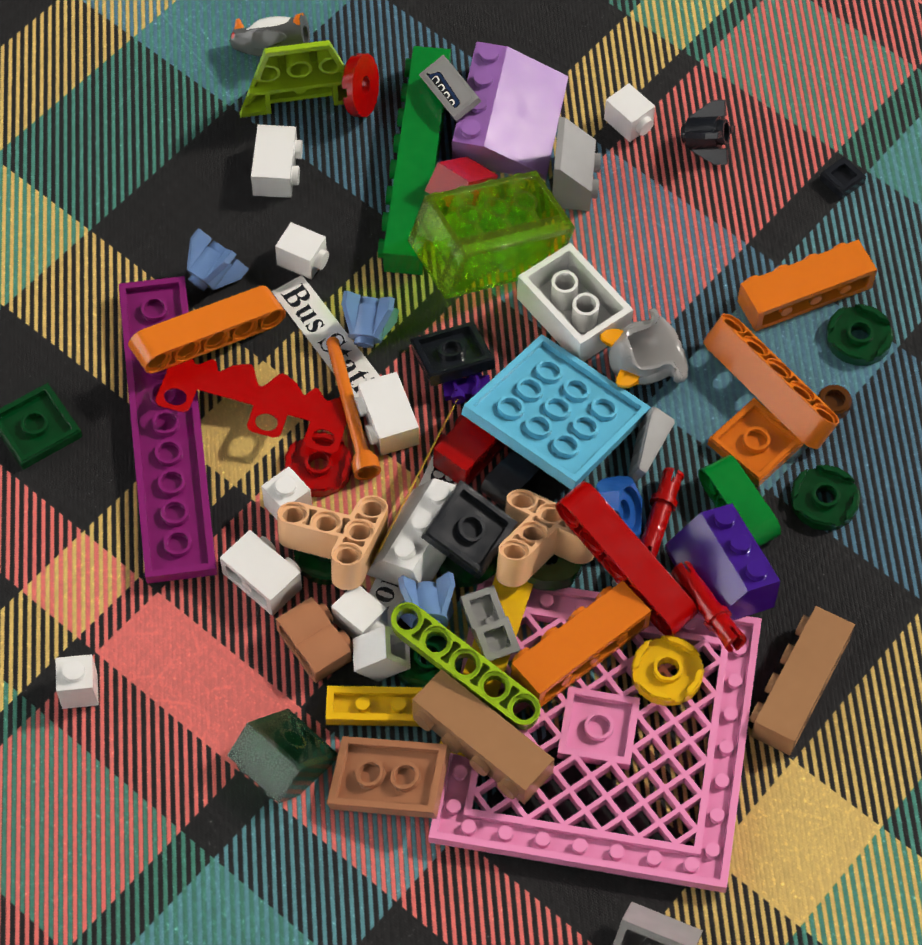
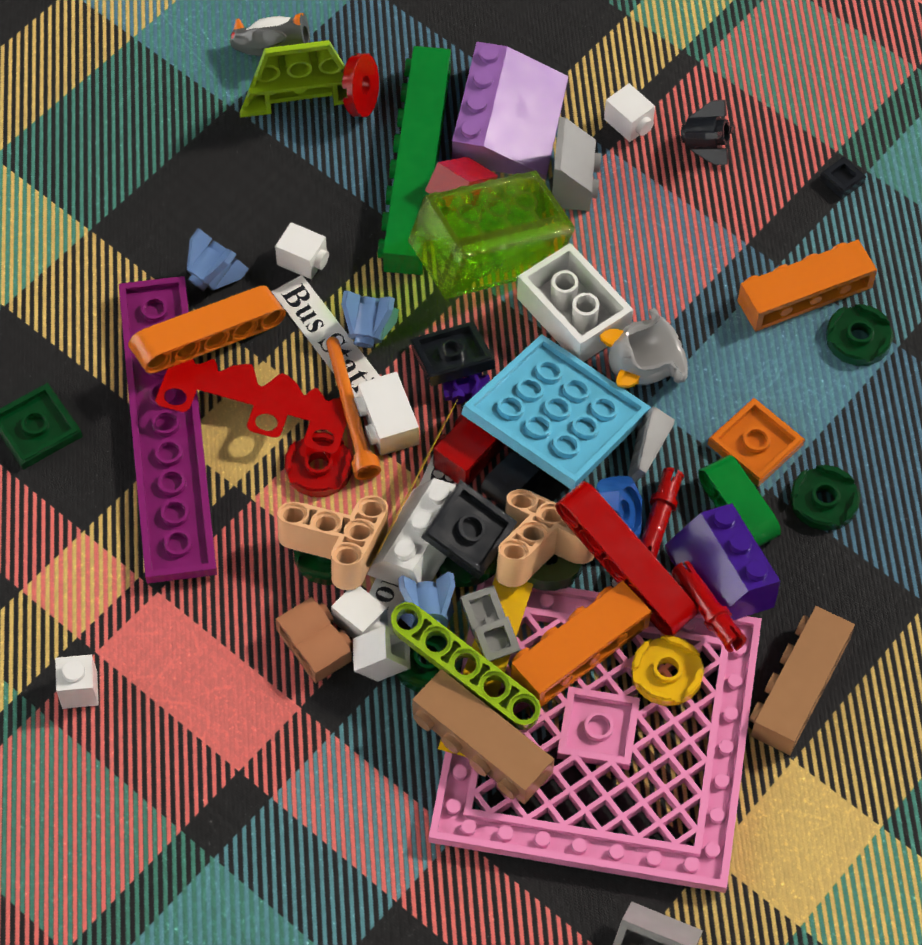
(261, 572): white brick -> none
(275, 161): white brick -> none
(281, 754): slope -> none
(285, 488): white brick -> none
(370, 705): yellow plate -> none
(389, 777): nougat plate -> none
(450, 88): light grey slope -> none
(771, 381): orange beam -> none
(837, 399): reddish brown tile -> none

